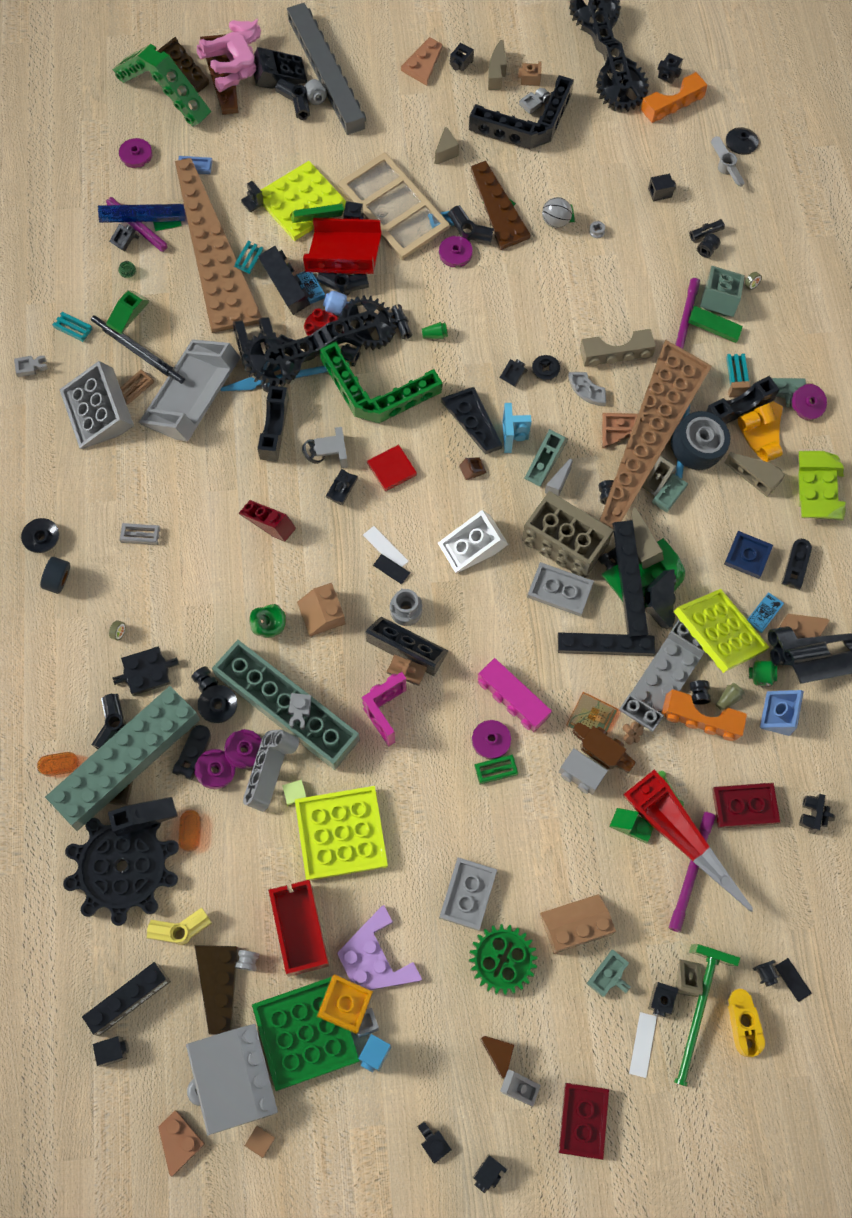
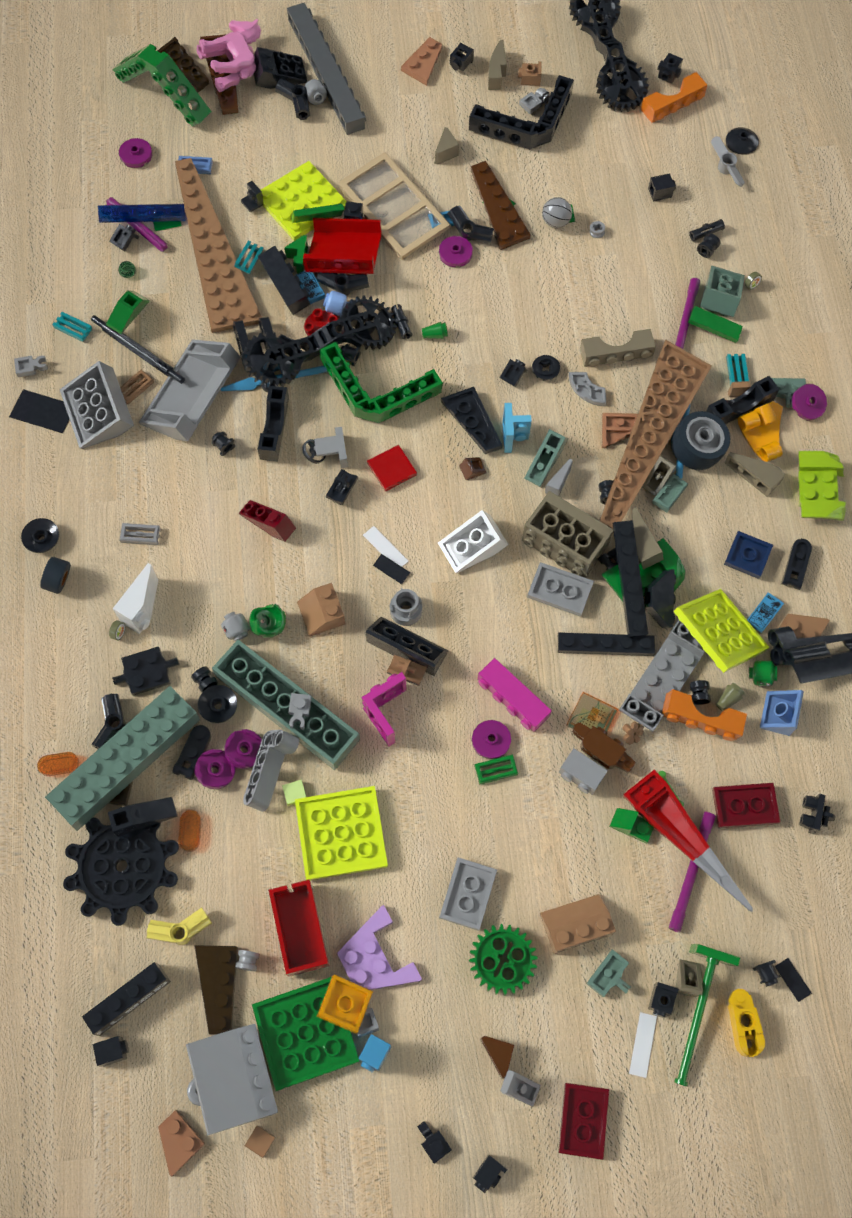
(40, 411): none -> black sticker
(138, 601): none -> white slope
(223, 443): none -> black brick
(235, 626): none -> light grey head
(296, 252): none -> green slope

